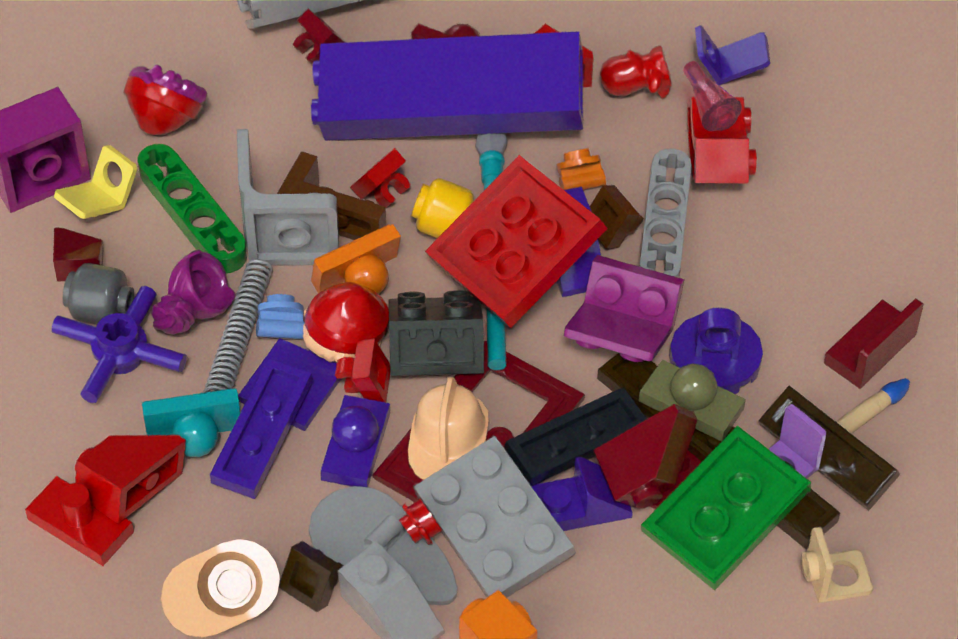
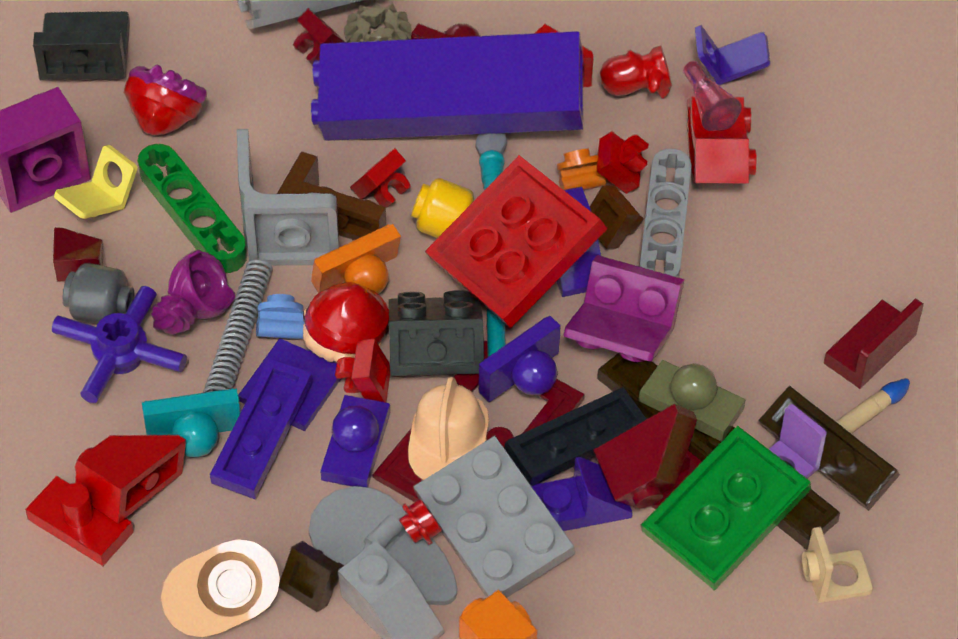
(82, 45): none -> pearl dark grey bracket
(360, 23): none -> dark tan gear
(523, 362): none -> dark purple tile
(621, 160): none -> red tile
(721, 344): dark purple tile -> none

